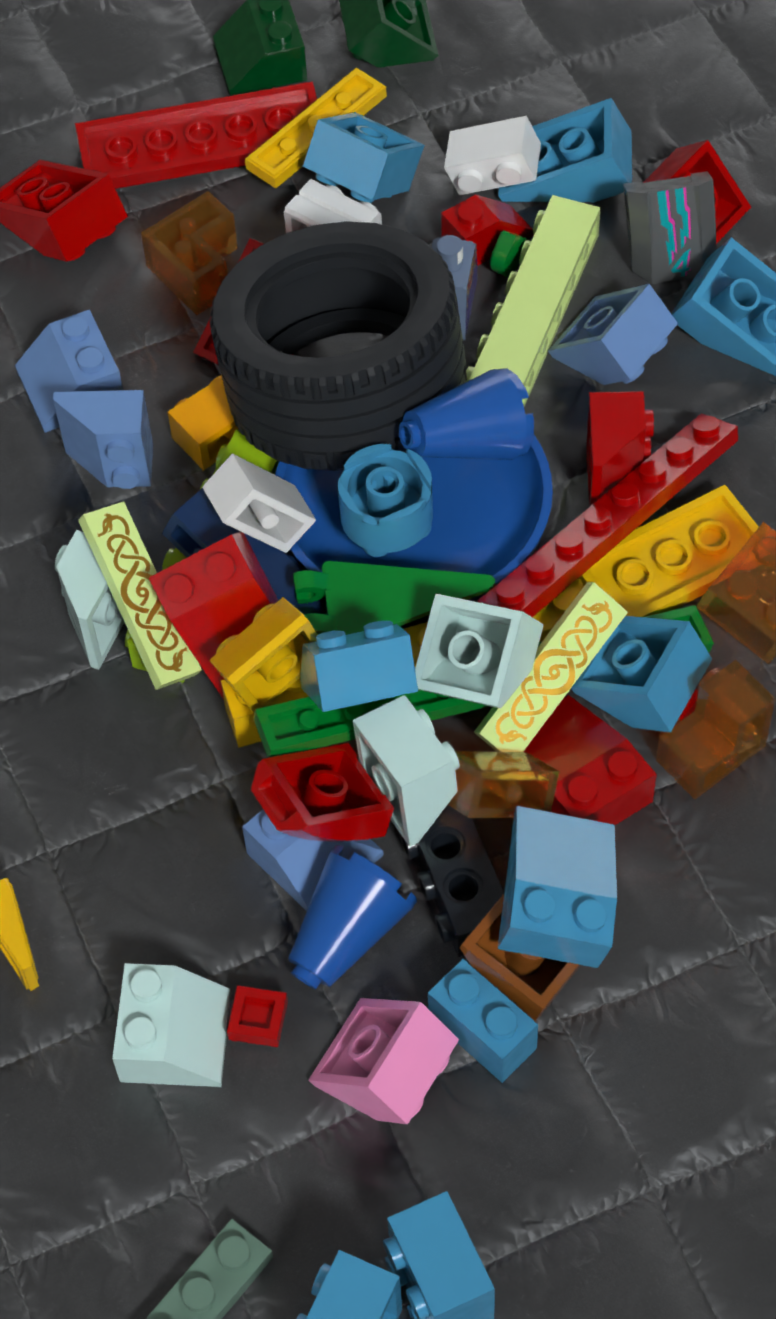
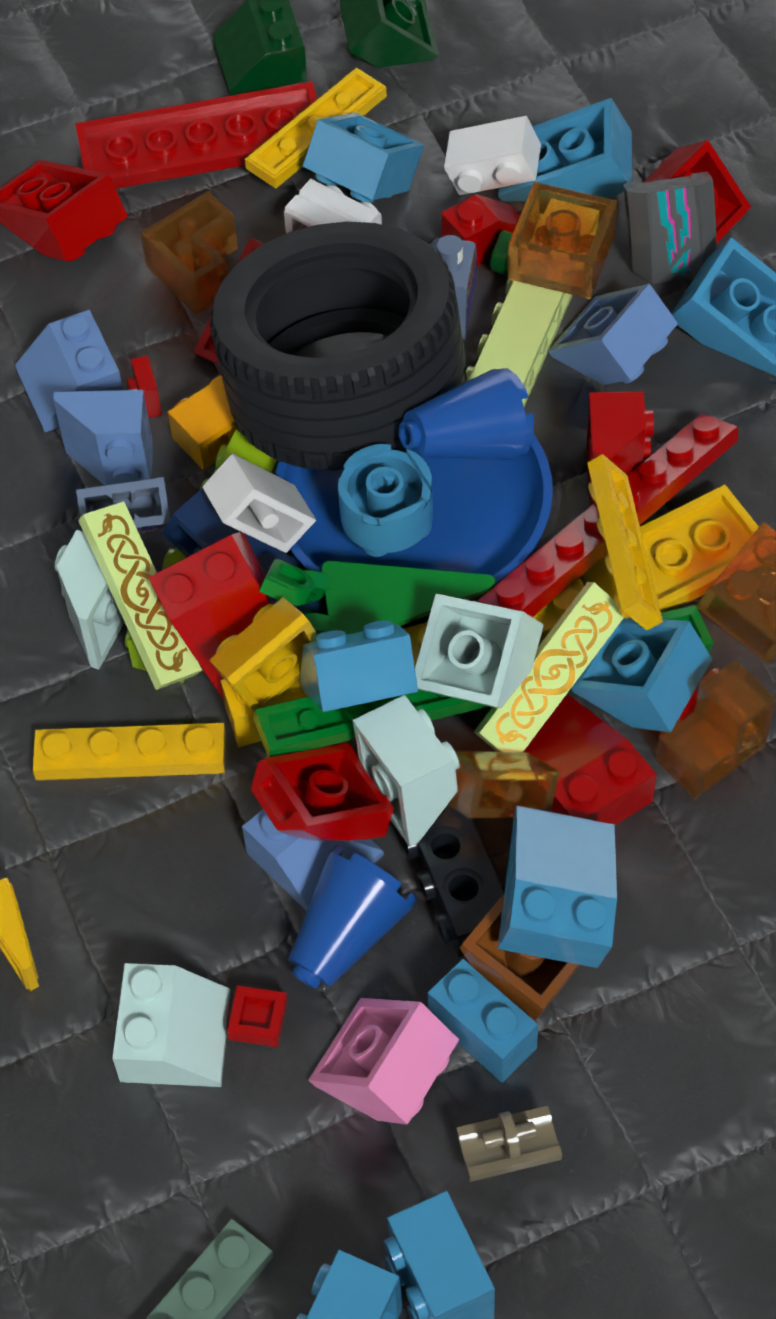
(129, 751): none -> yellow plate
(143, 498): none -> sand blue torso
(145, 381): none -> red plate
(287, 582): none -> green tile
(508, 1143): none -> dark tan hips
(562, 240): none -> clear orange brick
(624, 542): none -> yellow plate

